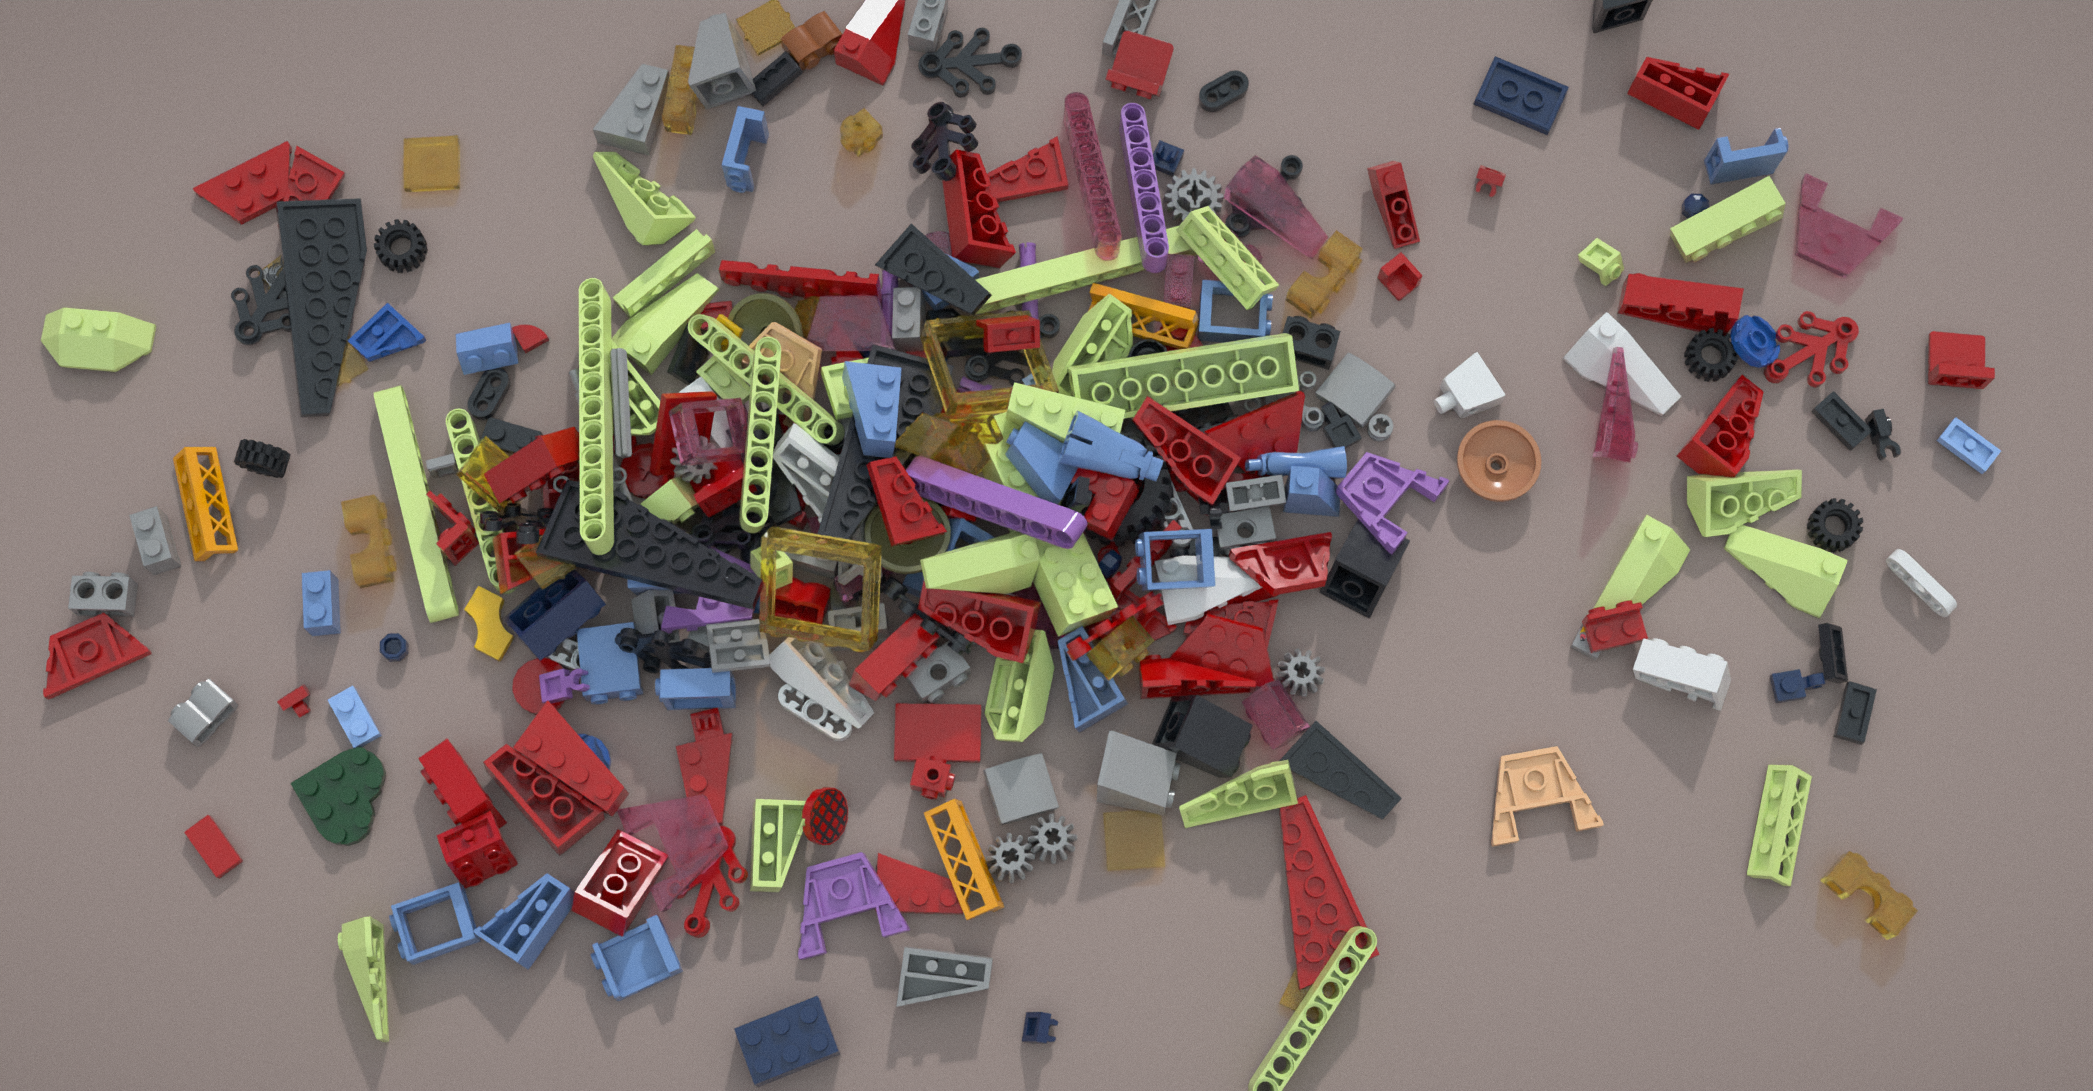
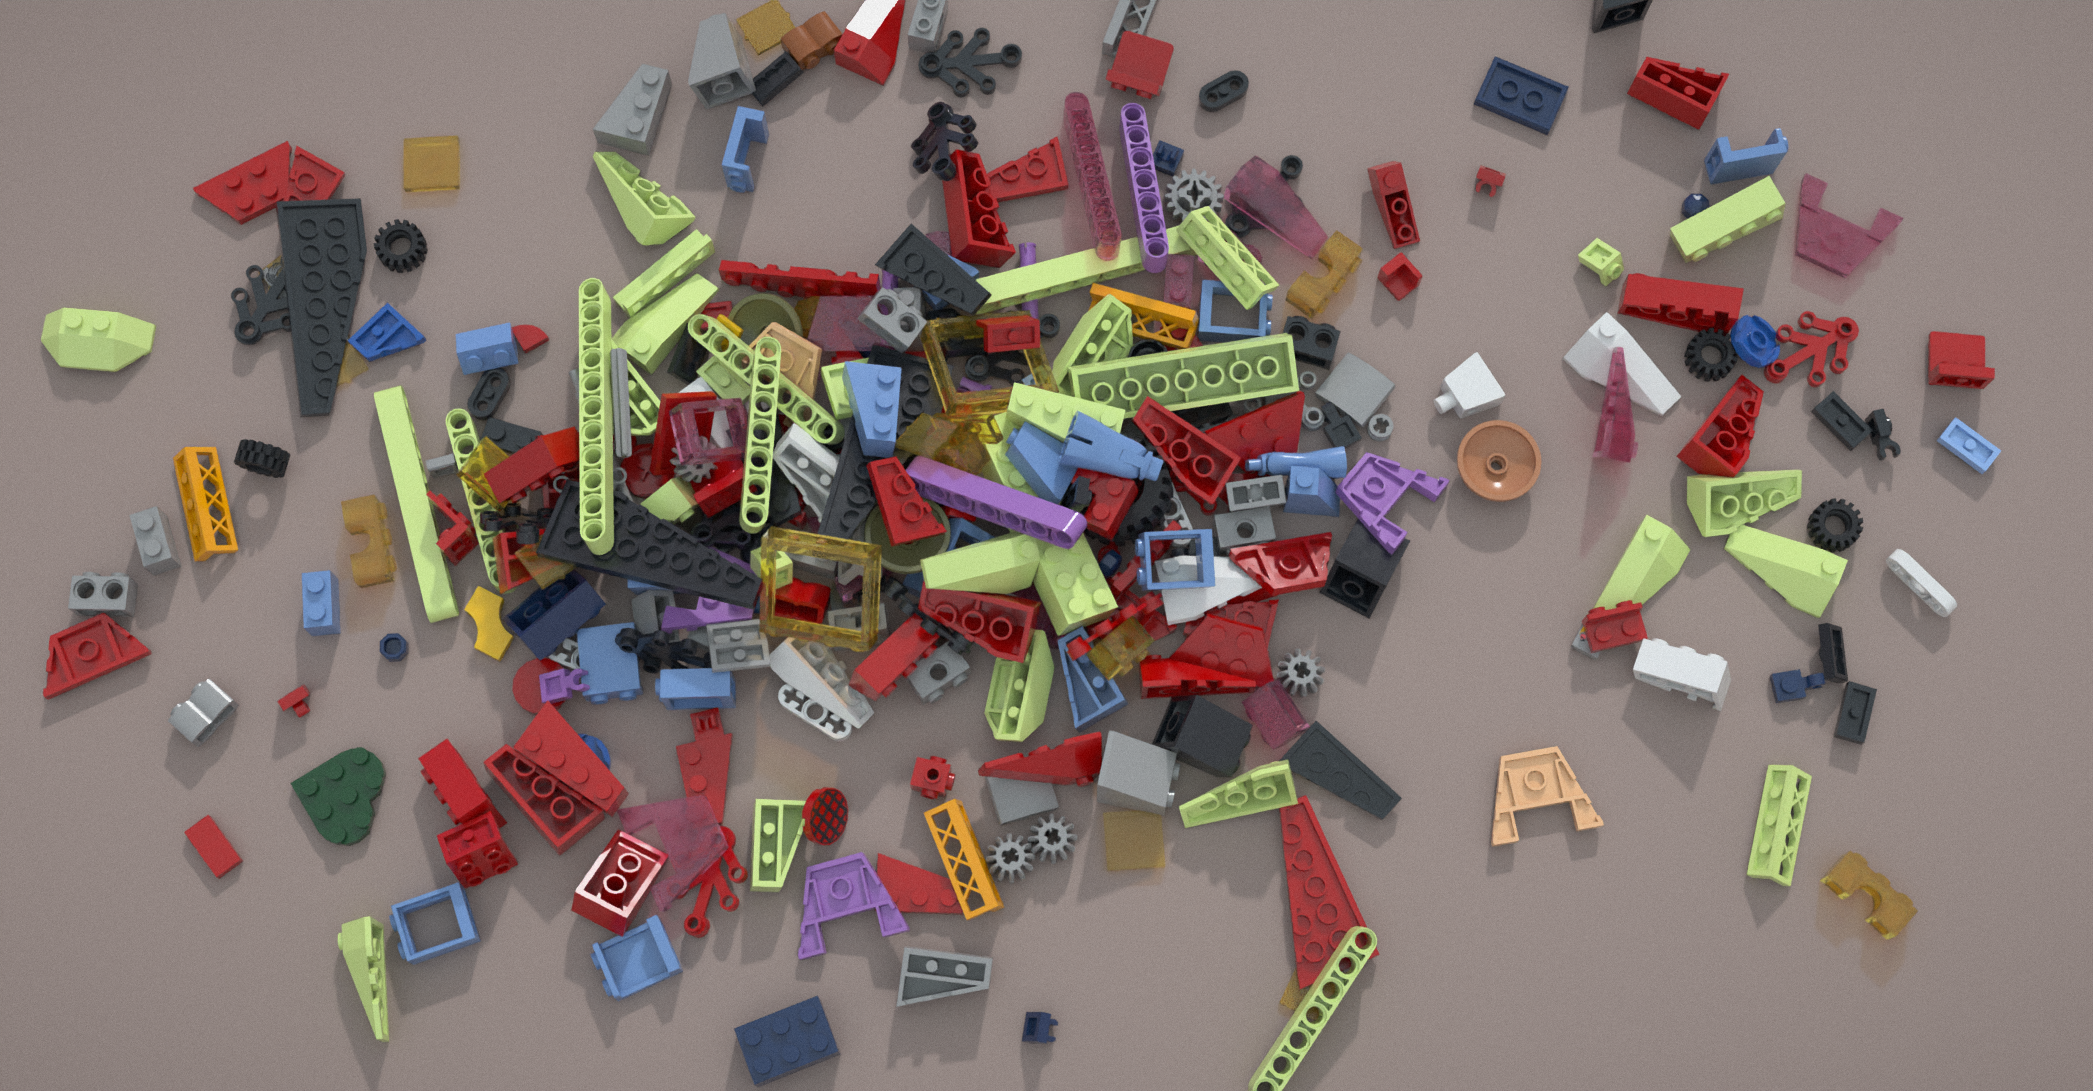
(354, 717): light blue plate -> none
(529, 921): medium blue wedge -> none
(680, 100): clear yellow arch -> none
(860, 133): clear yellow brick -> none
(889, 325): none -> light grey brick
(937, 731): red tile -> none
(1069, 763): none -> red wedge
(1215, 511): black plate -> none

